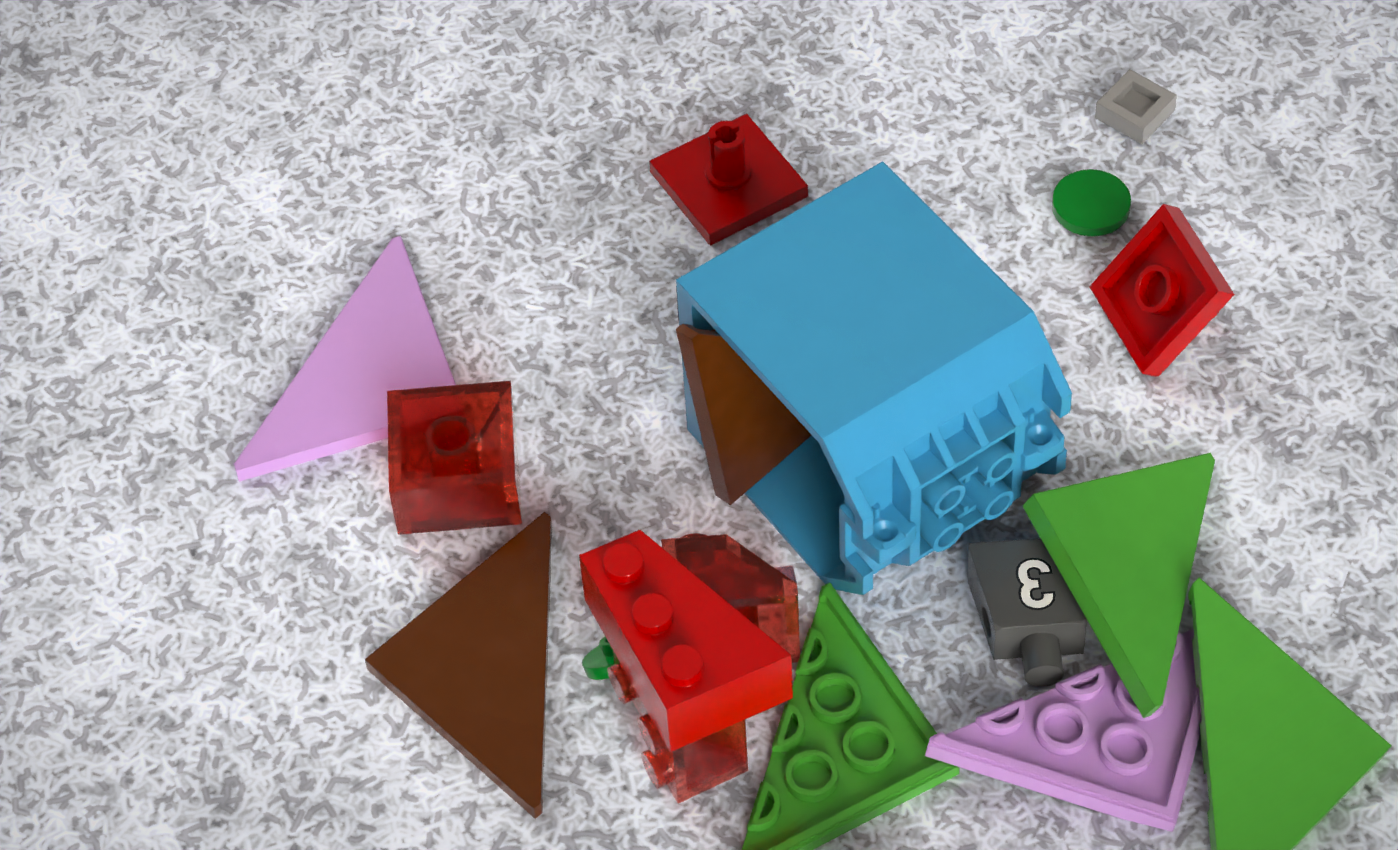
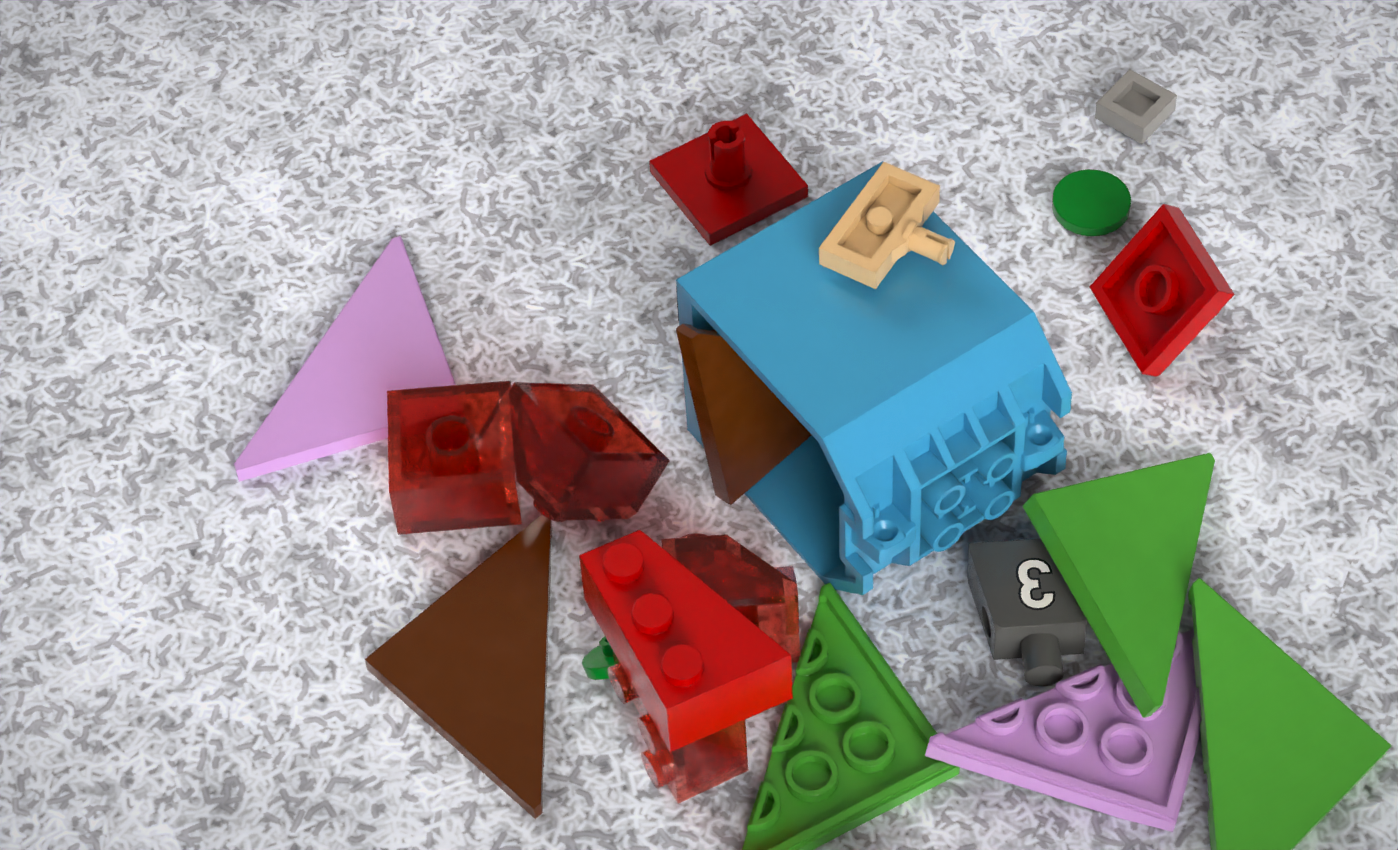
(580, 453): none -> clear red slope
(885, 226): none -> tan plate

